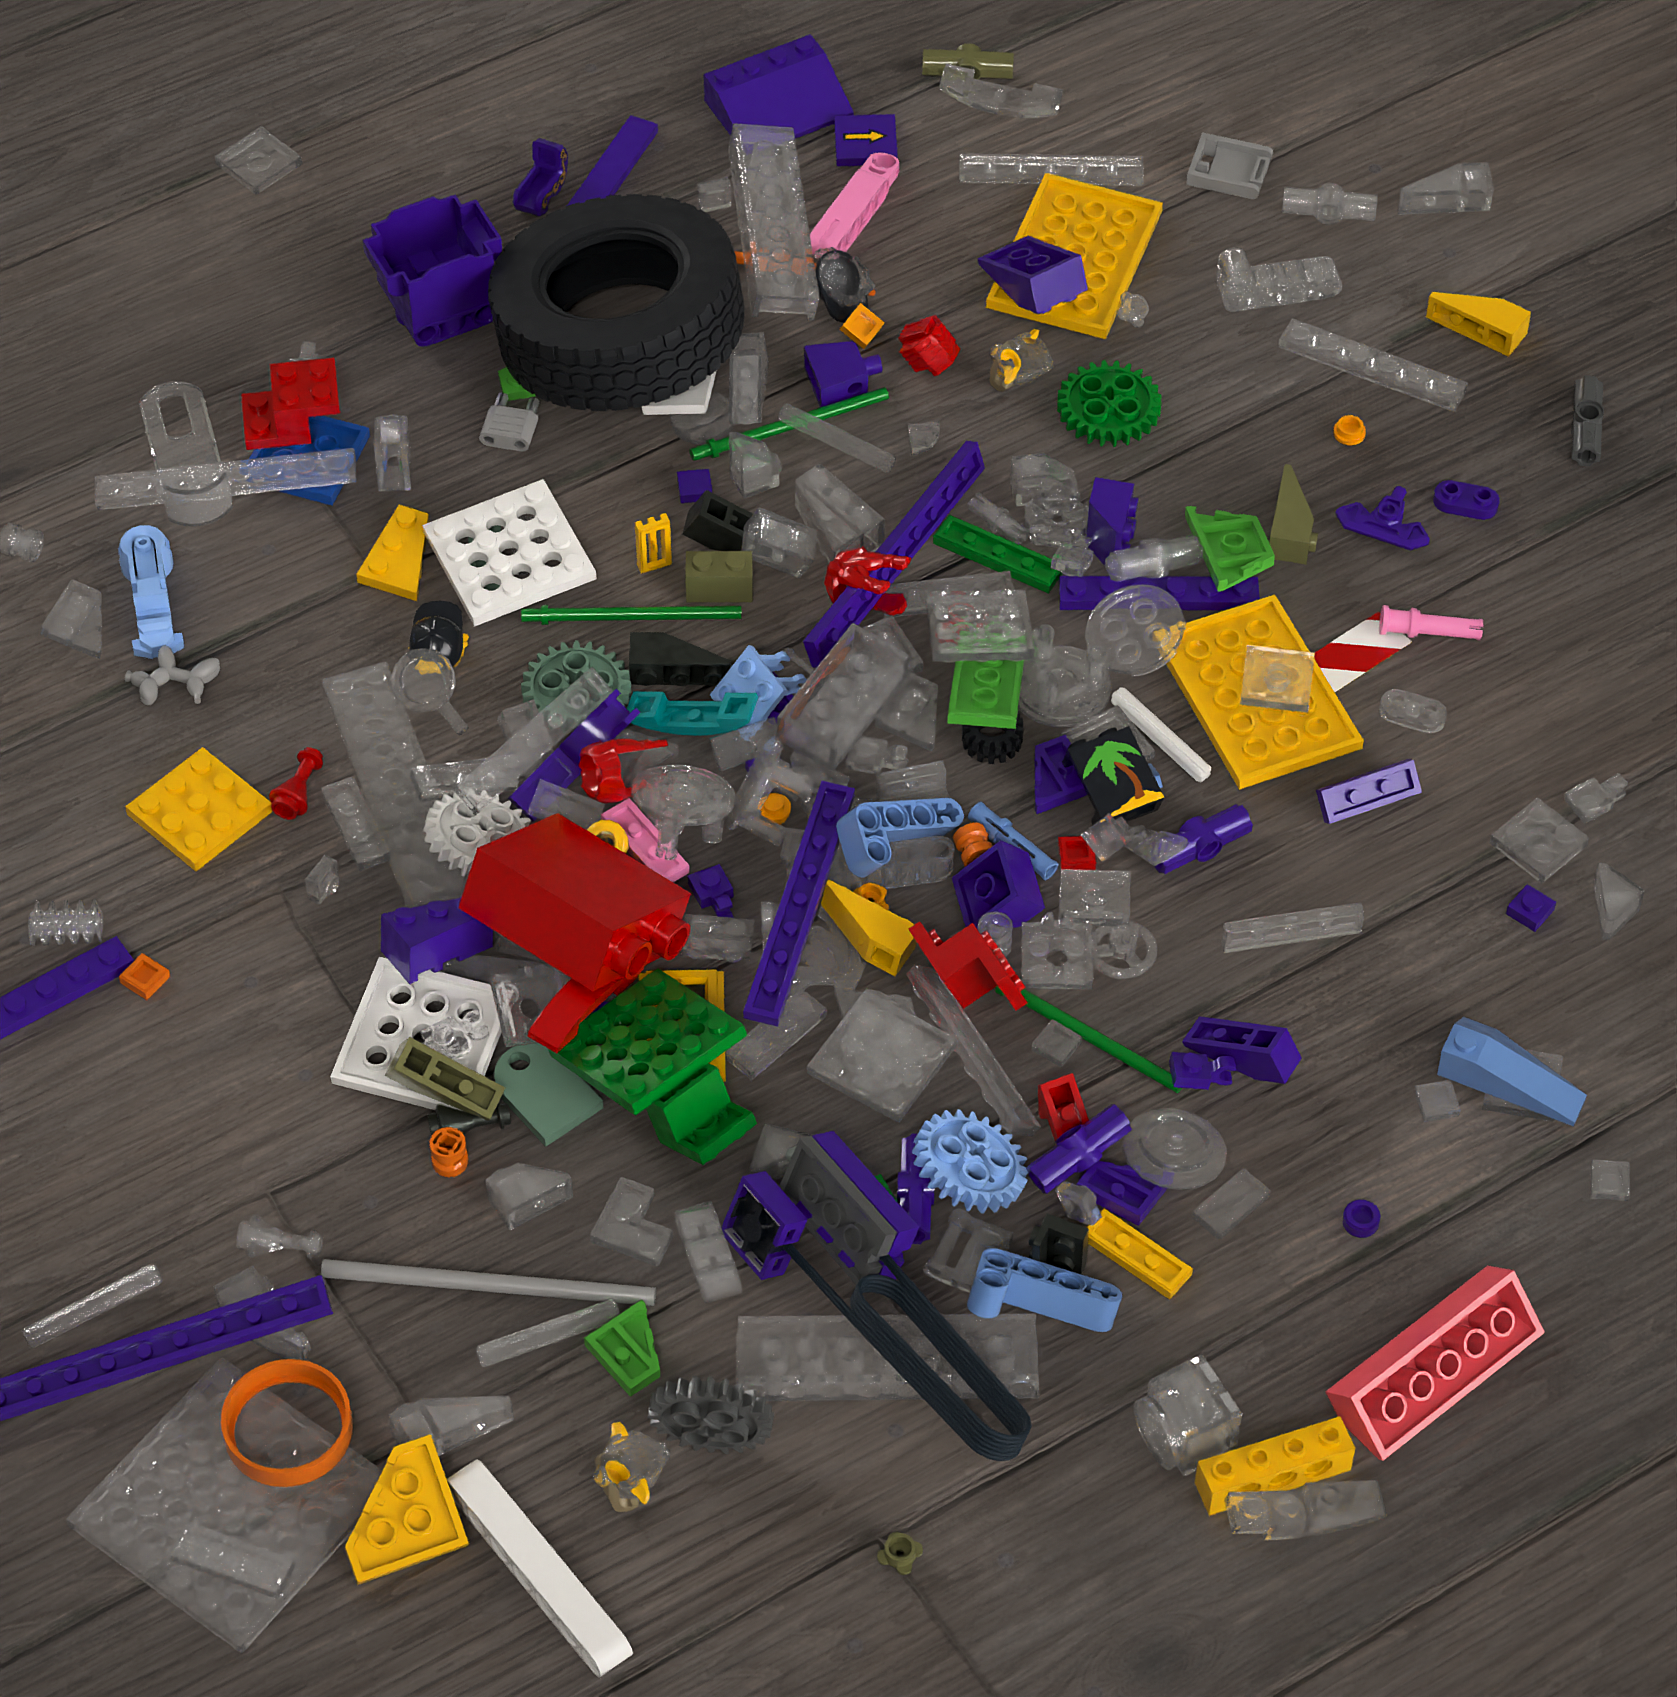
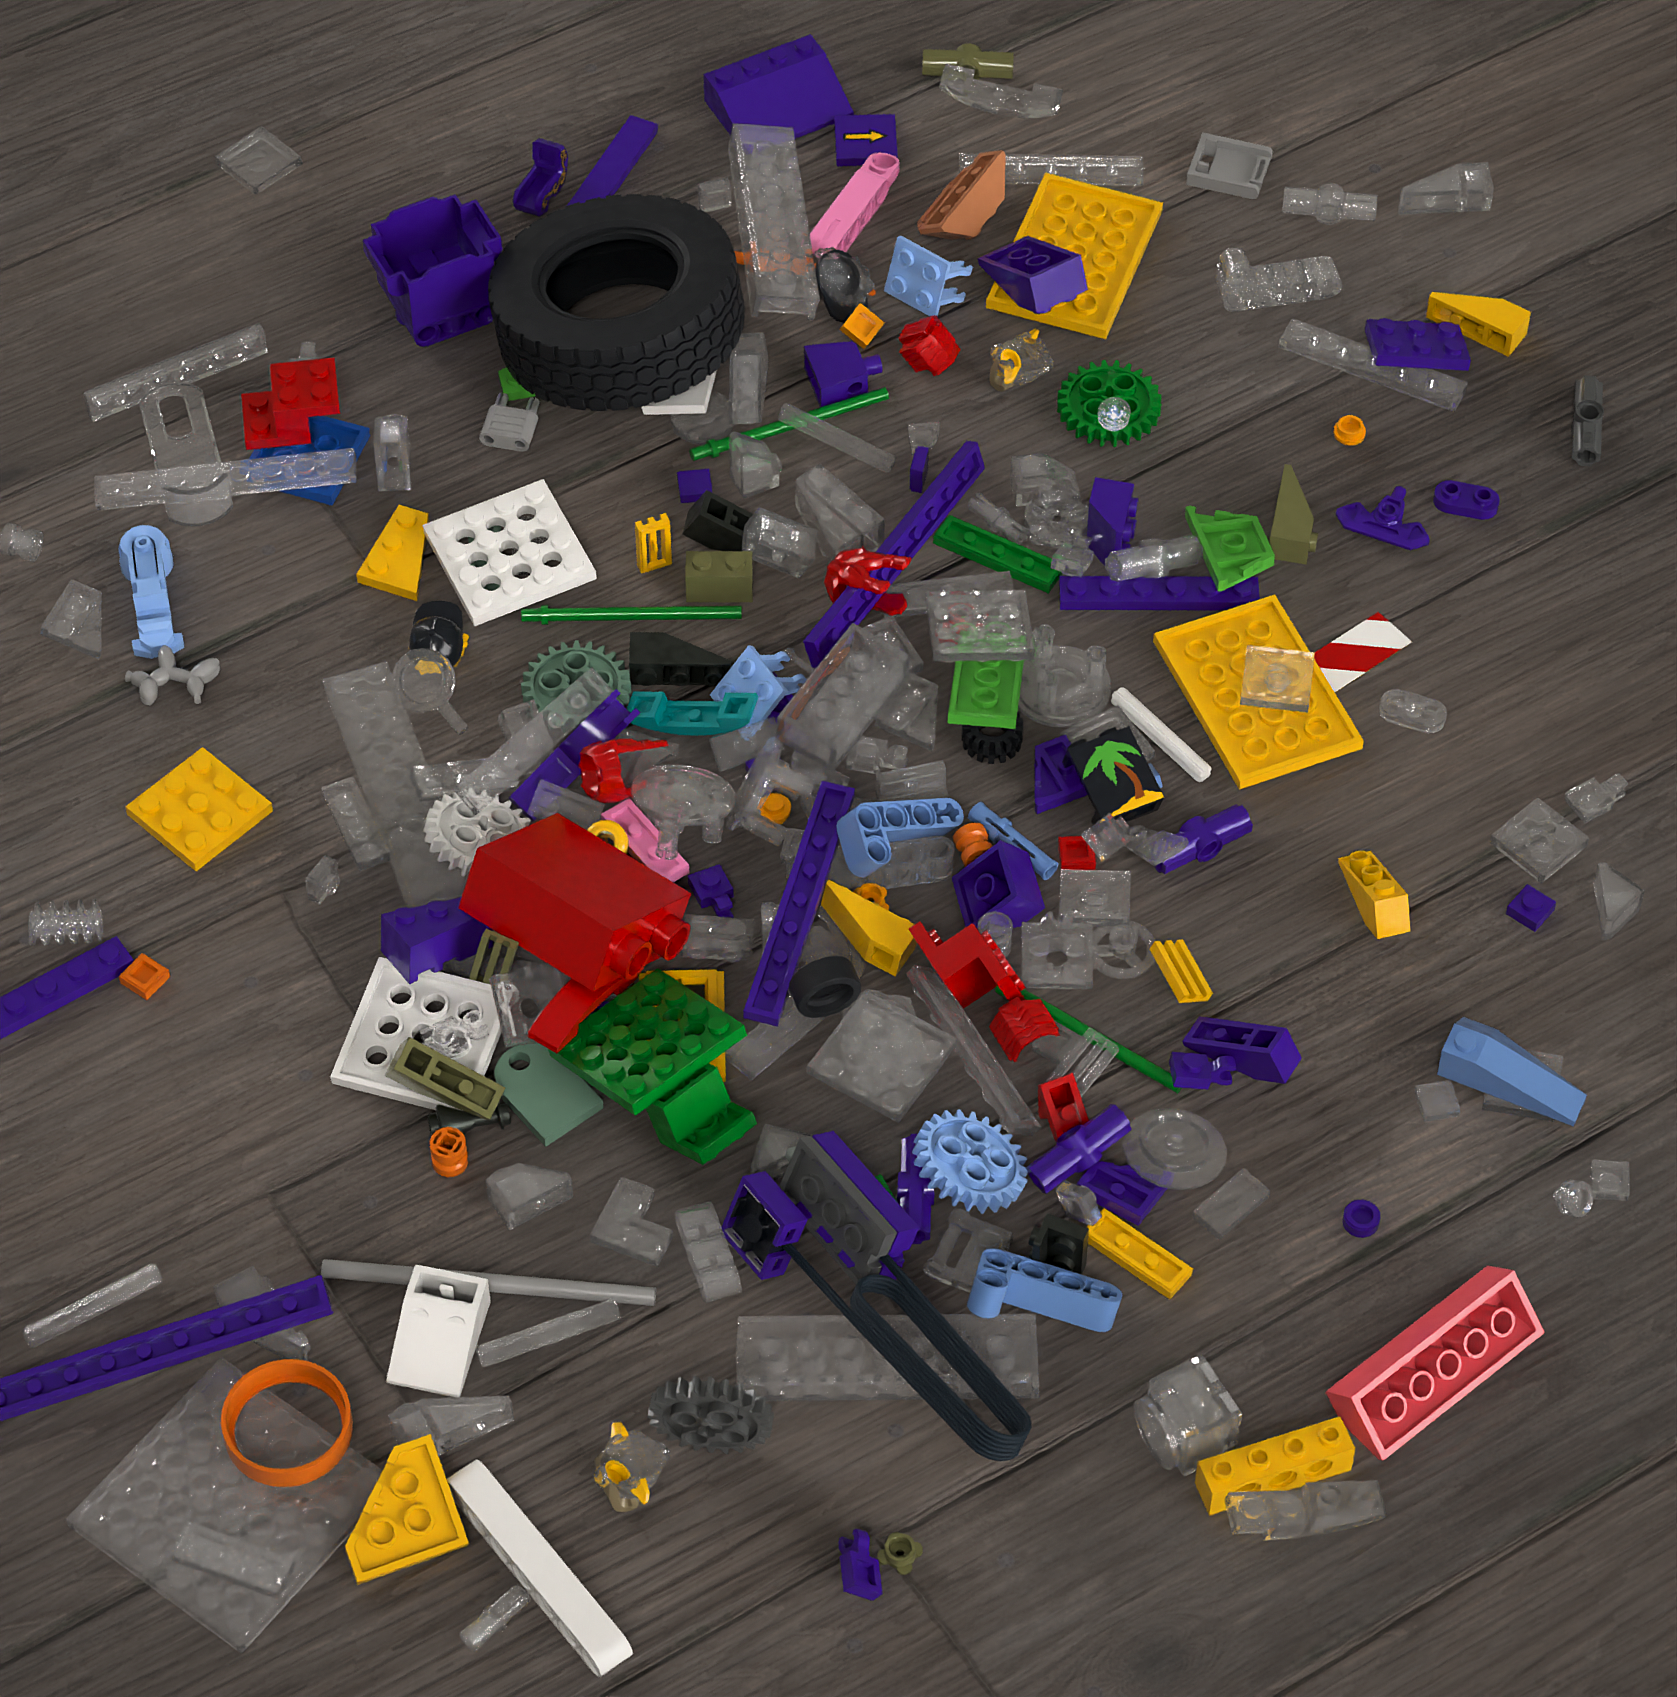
(184, 367): none -> clear plate
(262, 1237): clear piece -> none
(291, 796): red piece -> none
(438, 1330): none -> white slope
(482, 951): none -> olive tile
(494, 1617): none -> clear axle
(627, 1349): bright green wing -> none
(825, 986): none -> black tyre
(858, 1569): none -> dark purple plate
(919, 469): none -> dark purple tile
(920, 277): none -> light blue plate
(967, 199): none -> nougat wedge
(1020, 1024): none -> red hair
(1097, 1068): none -> clear tile
(1114, 413): none -> clear tile
(1137, 304): clear plate -> none
(1137, 628): clear tile -> none
(1183, 969): none -> yellow tile
(1292, 927): clear tile -> none
(1369, 791): plate -> none
(1376, 894): none -> yellow slope
(1413, 622): bright pink pin -> none
(1417, 344): none -> dark purple plate
(1574, 1198): none -> clear tile

